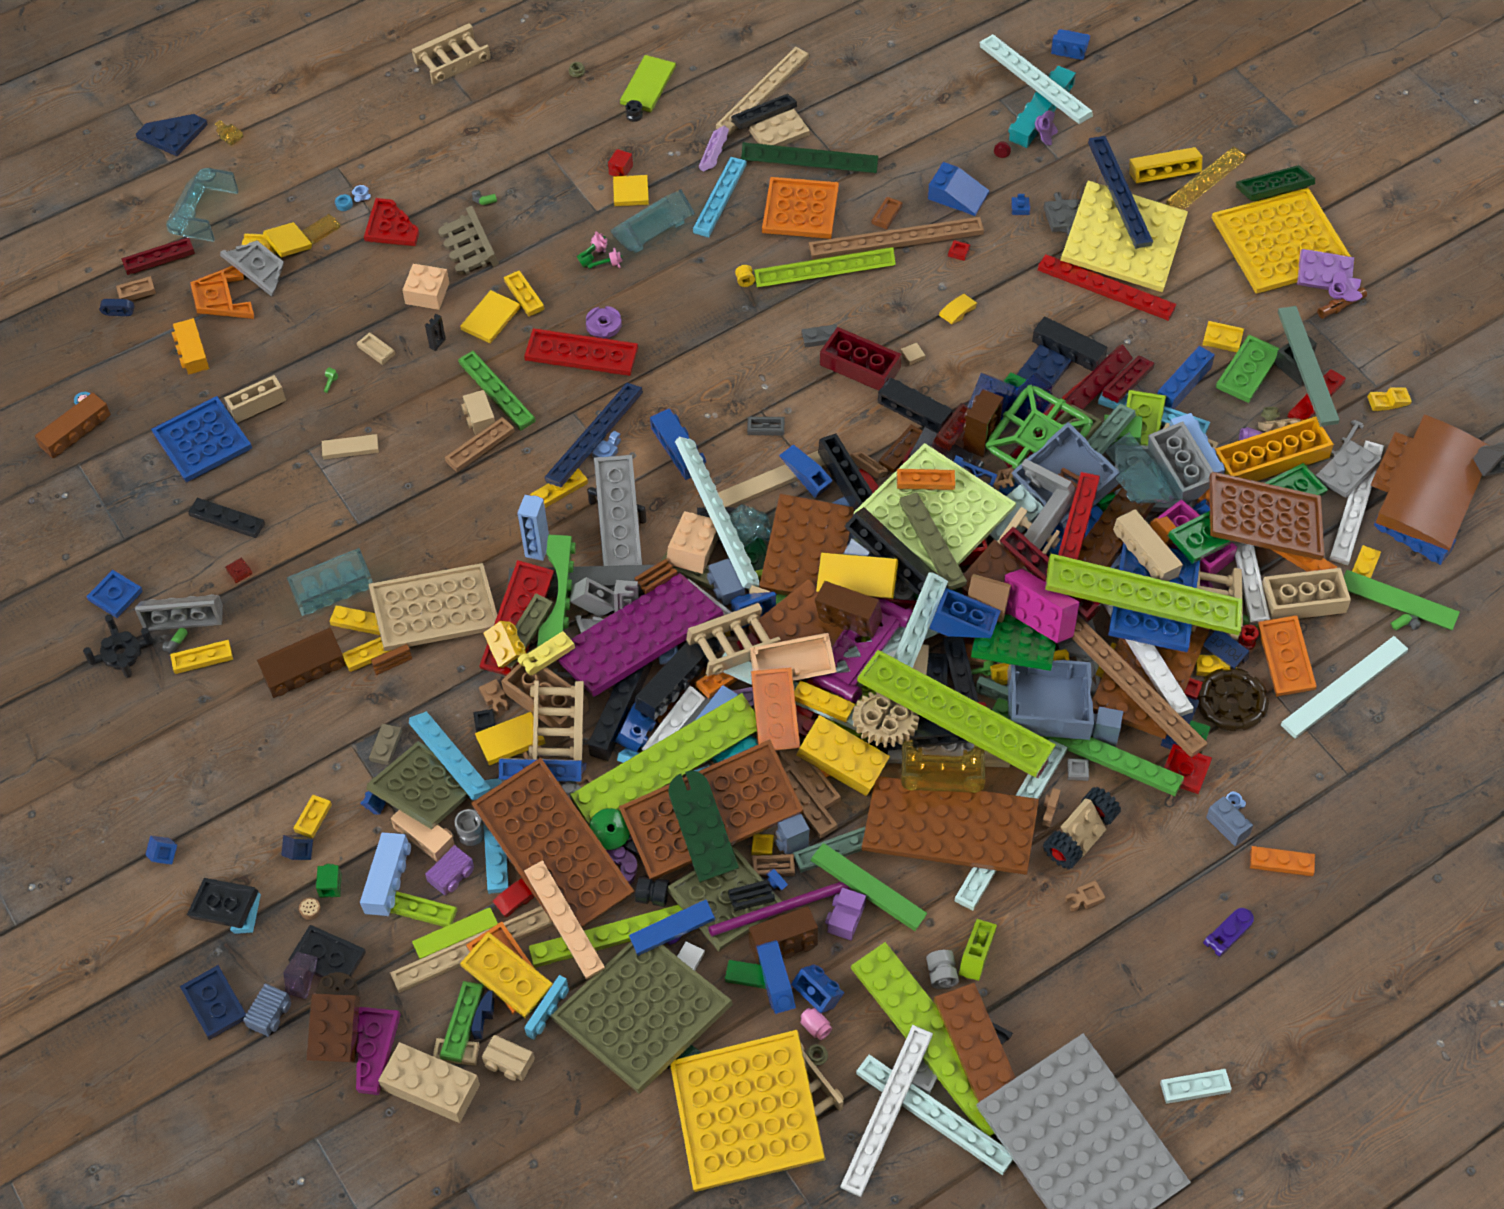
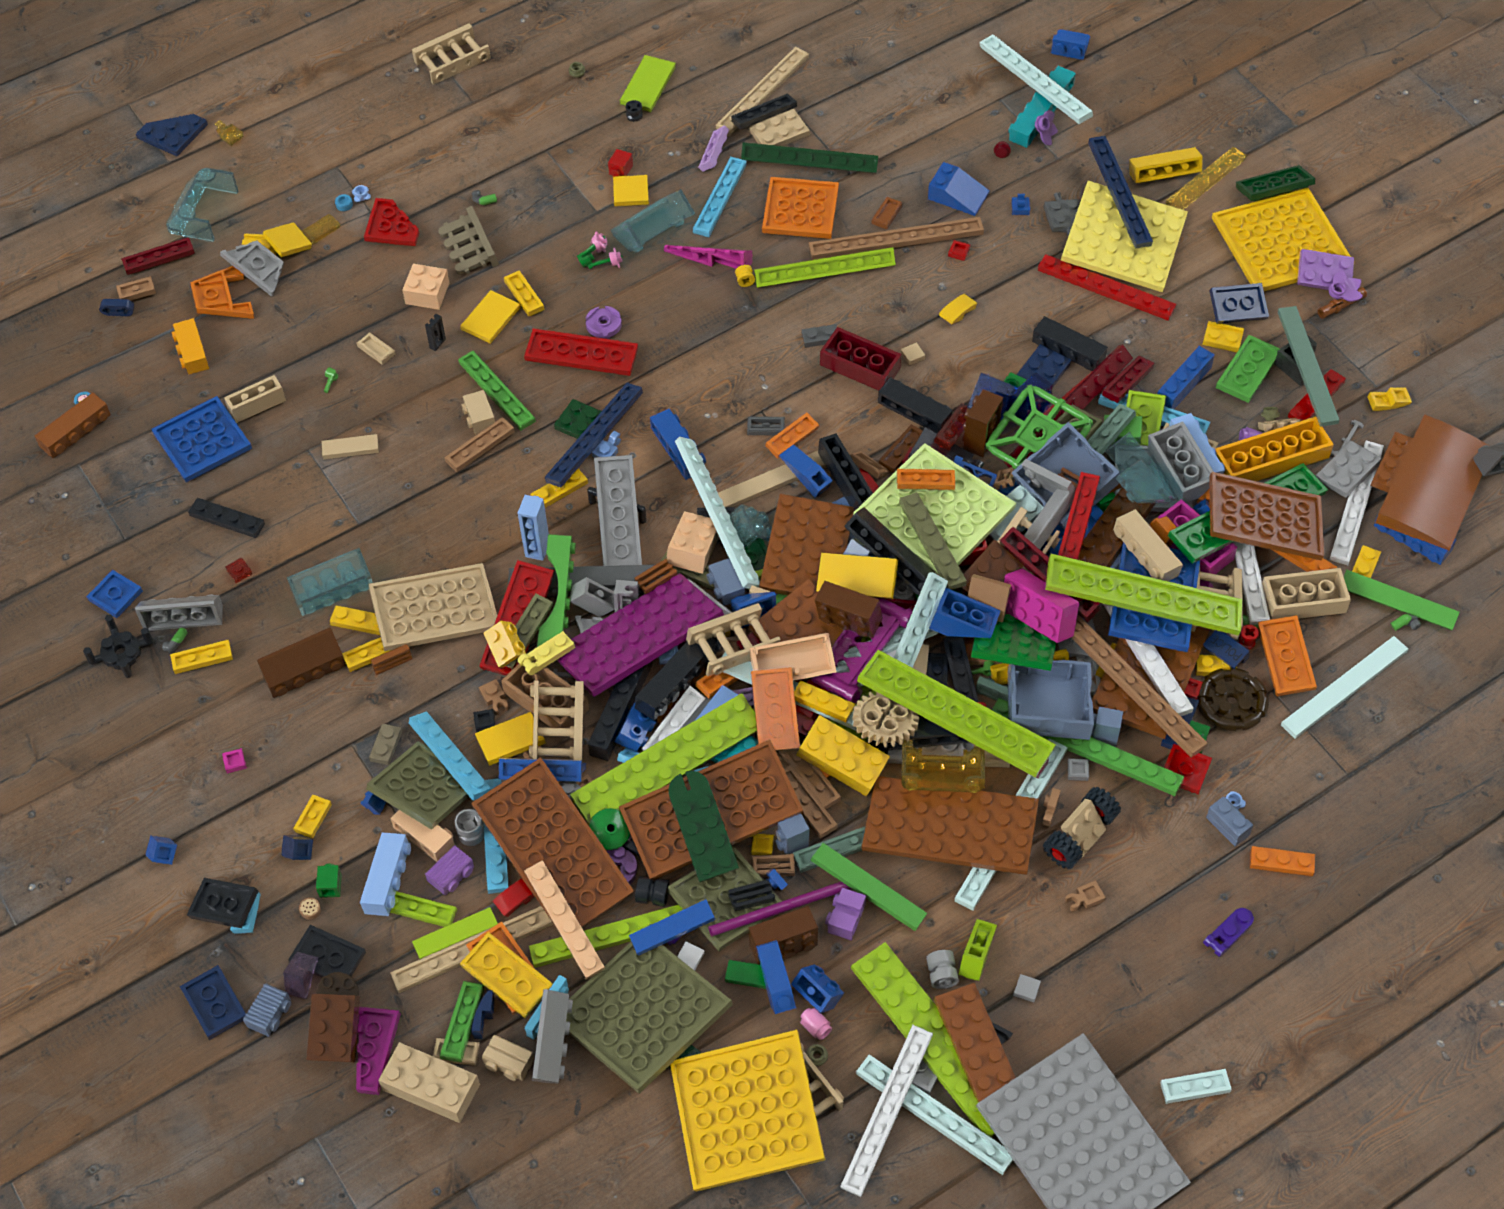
(234, 760): none -> dark pink tile
(551, 1037): none -> light grey slope
(576, 418): none -> dark green plate
(707, 256): none -> dark pink wedge
(792, 434): none -> orange plate
(1027, 988): none -> light grey tile
(1239, 303): none -> plate

